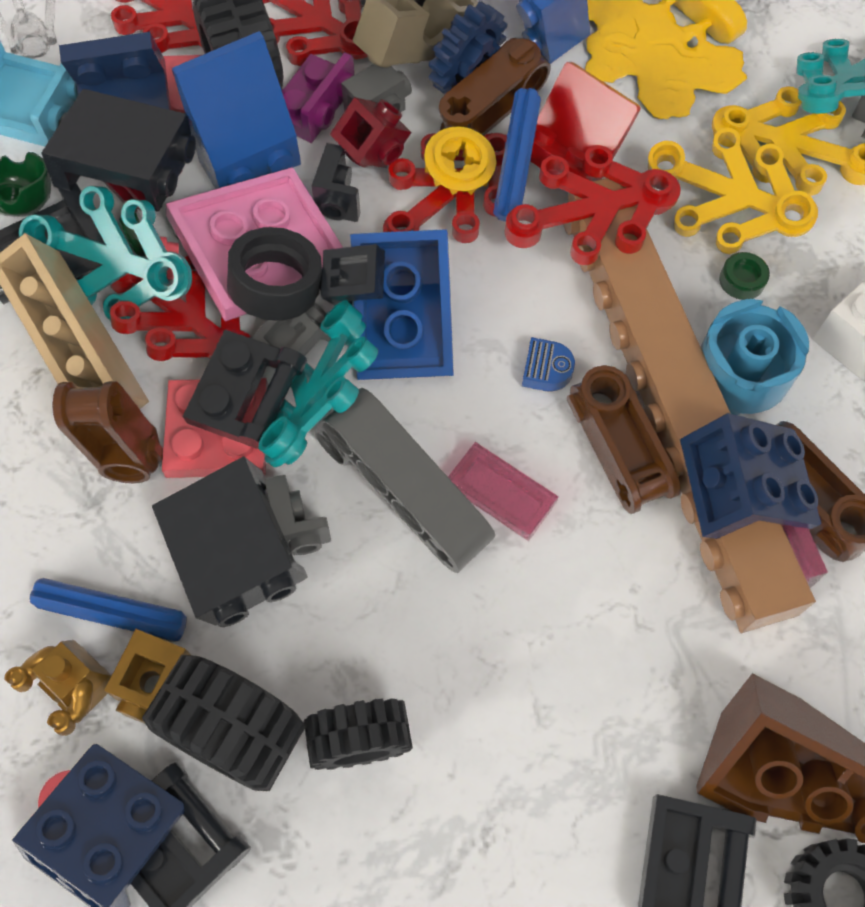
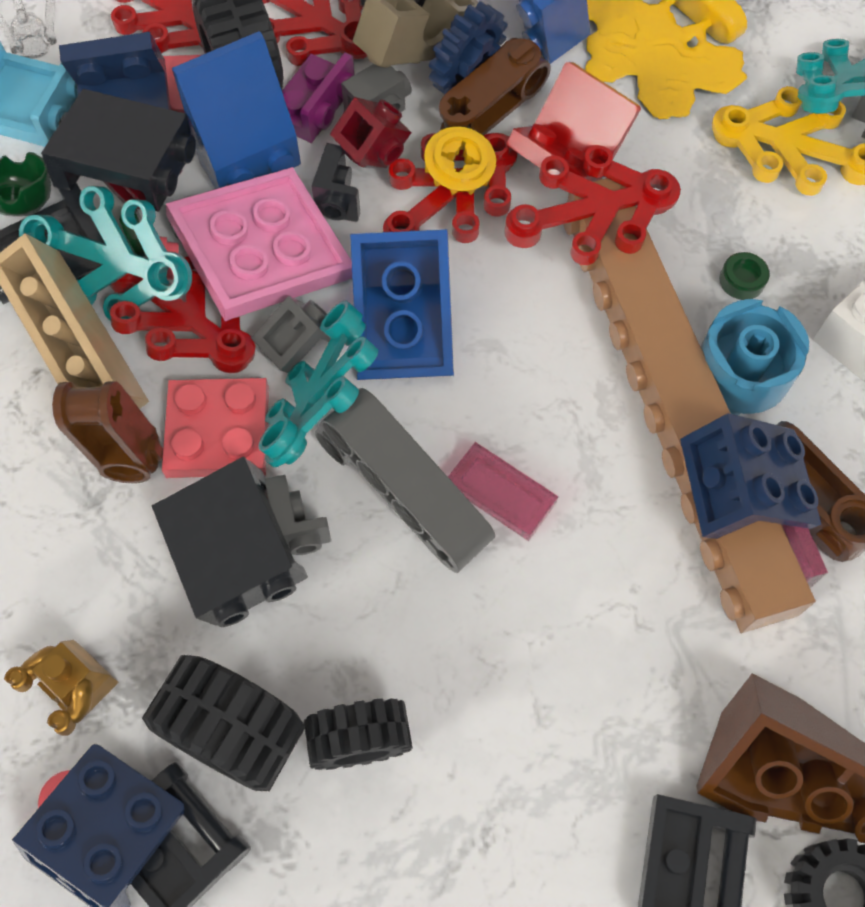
(108, 609): blue axle -> none
(142, 659): pearl gold brick -> none
(232, 382): black plate -> none
(279, 246): black tyre -> none
(352, 274): black bracket -> none
(517, 152): blue axle -> none
(548, 365): blue tile -> none
(623, 438): reddish brown piece -> none
(738, 192): yellow plant -> none

